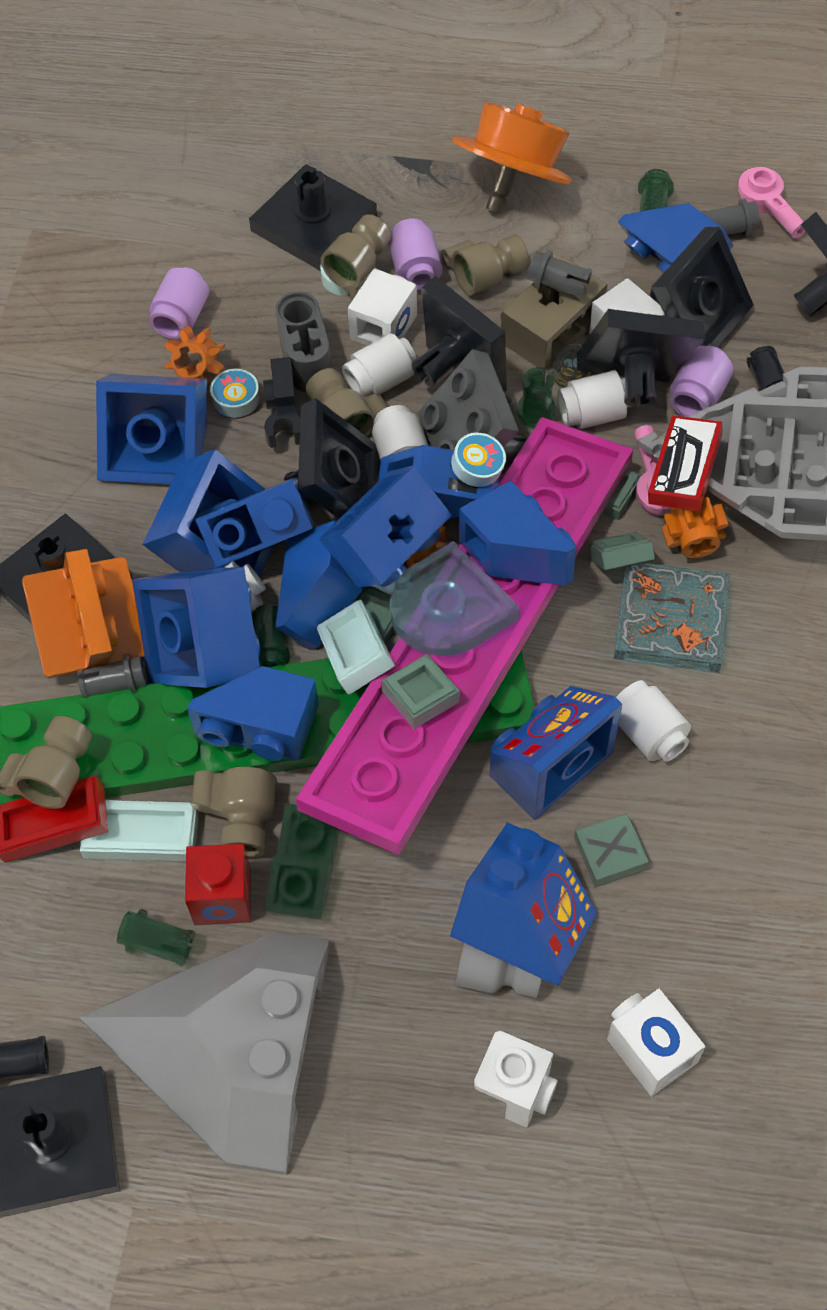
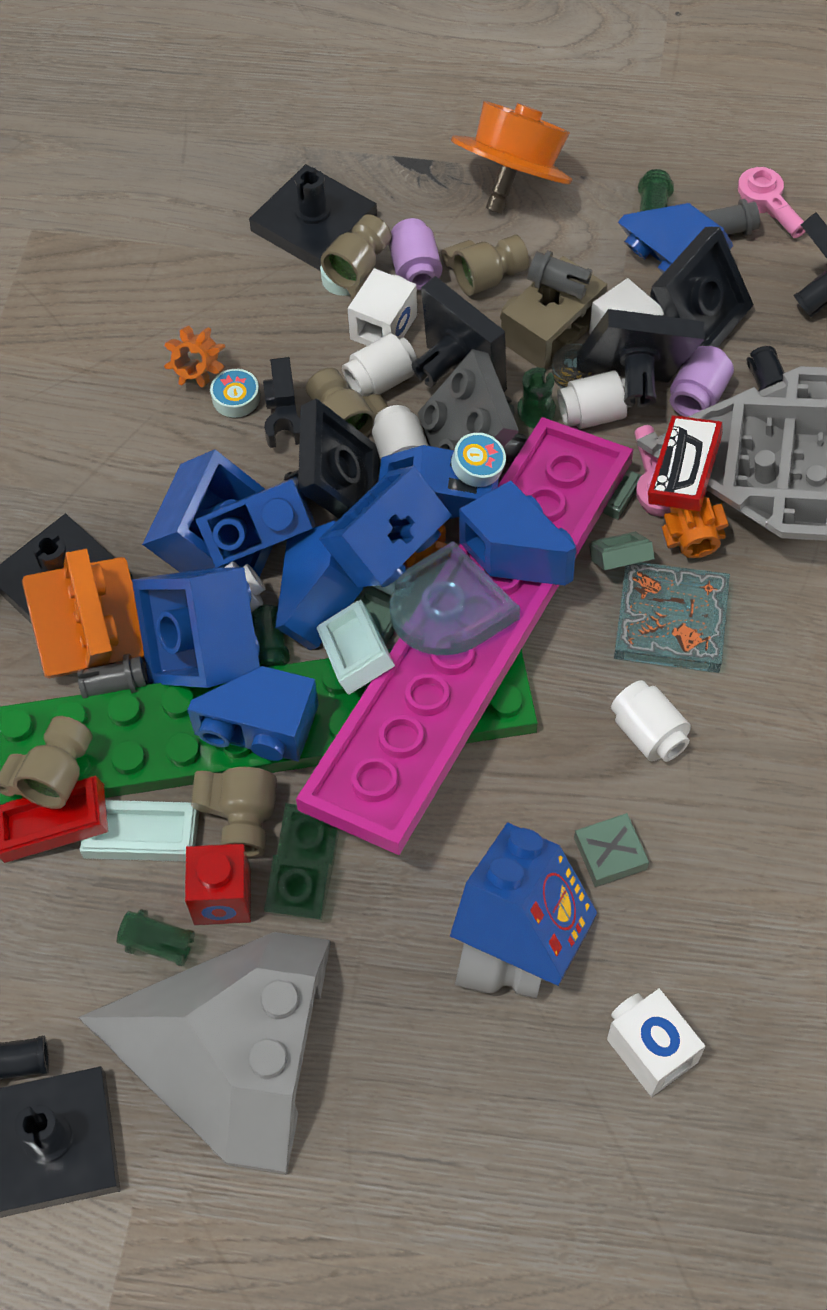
(148, 426): blue slope -> none
(178, 301): lavender brick -> none
(302, 334): dark grey beam -> none
(420, 691): sand green tile -> none
(518, 1076): white bracket -> none
(555, 747): blue slope -> none

